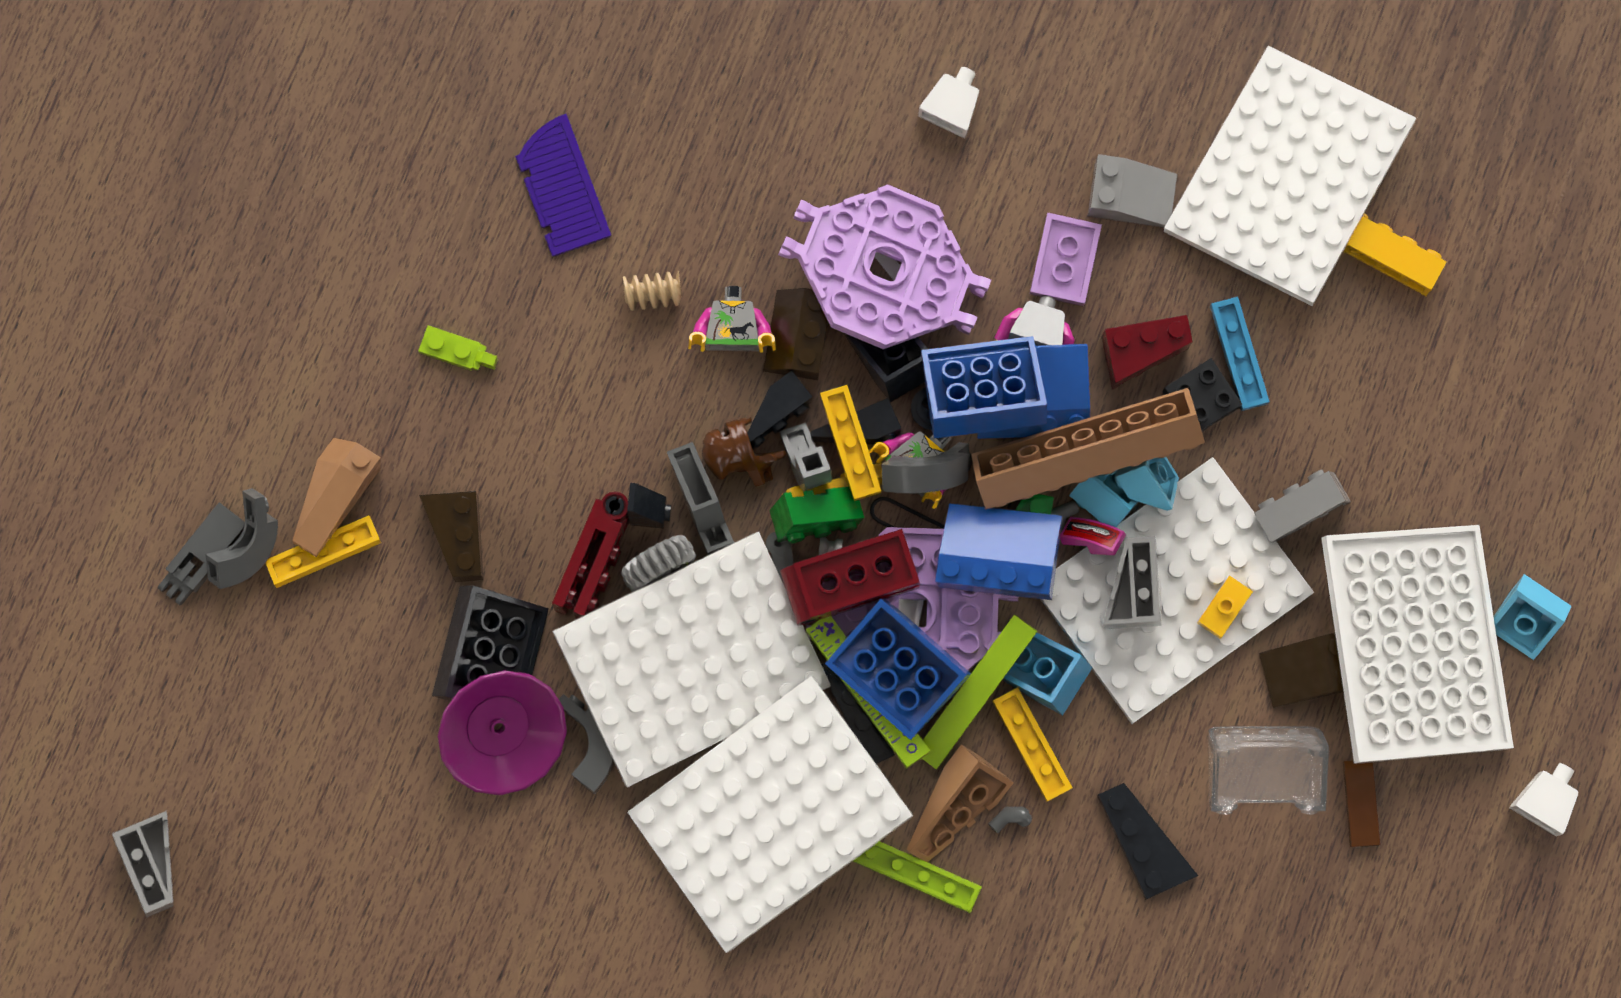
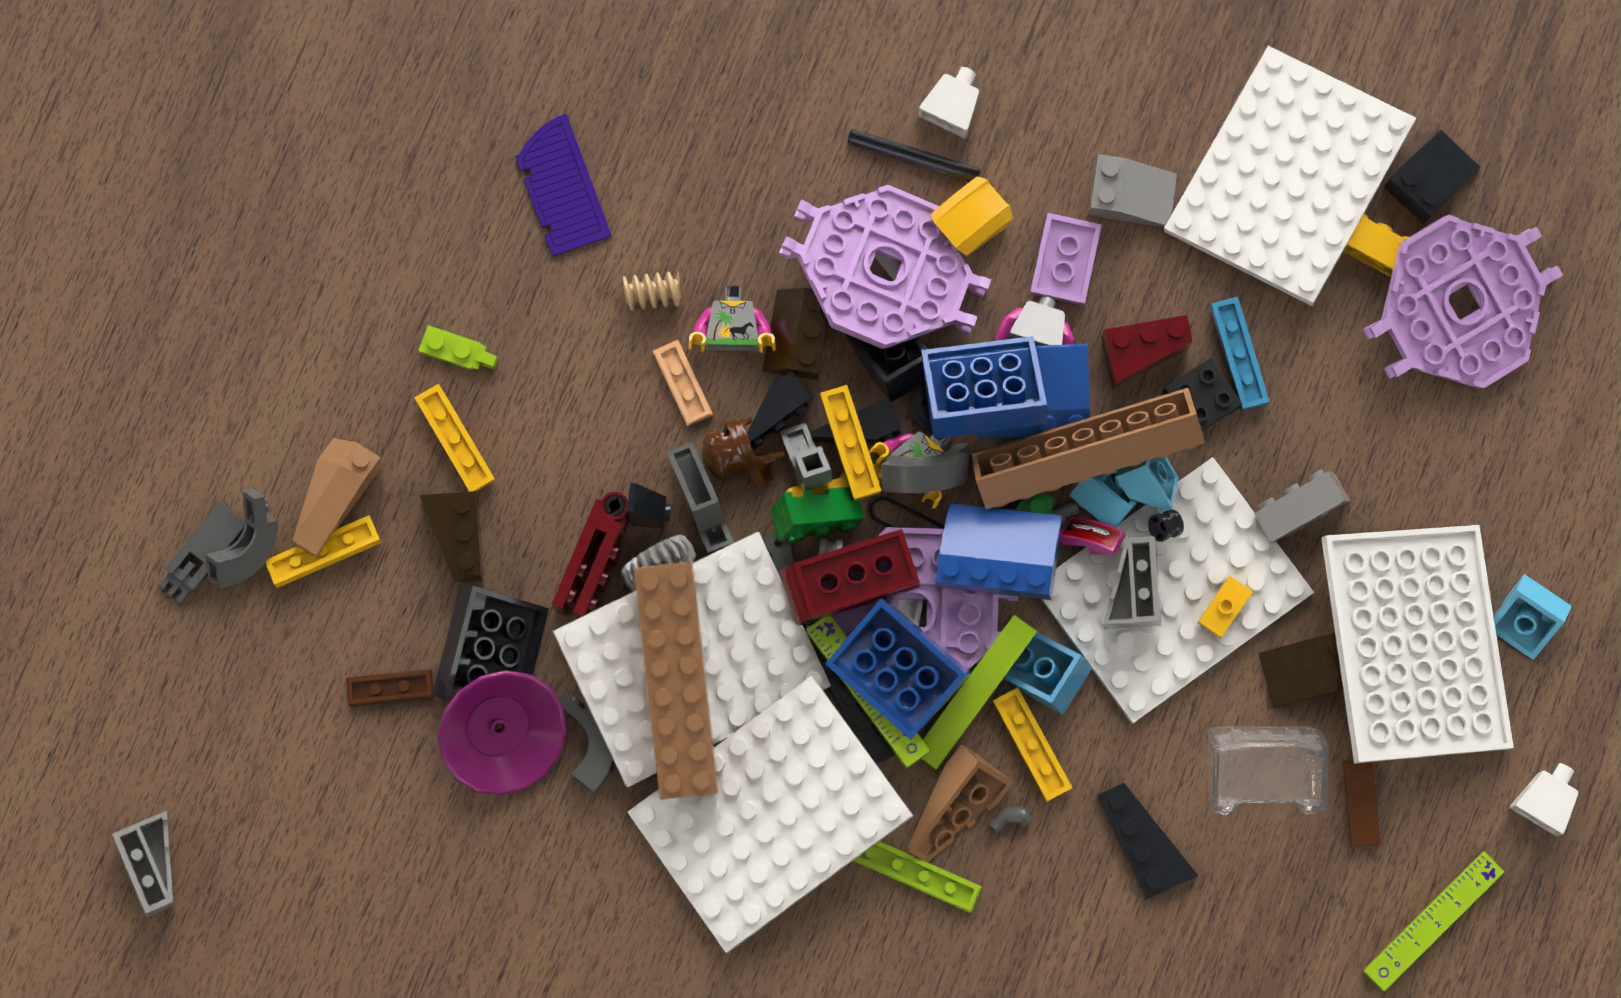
(390, 687): none -> reddish brown tile
(454, 438): none -> yellow plate
(676, 680): none -> medium nougat brick
(682, 383): none -> light nougat tile
(913, 155): none -> black axle
(973, 215): none -> yellow slope
(1166, 525): none -> black wheel
(1431, 176): none -> black slope
(1433, 921): none -> lime tile
(1501, 281): none -> lavender plate

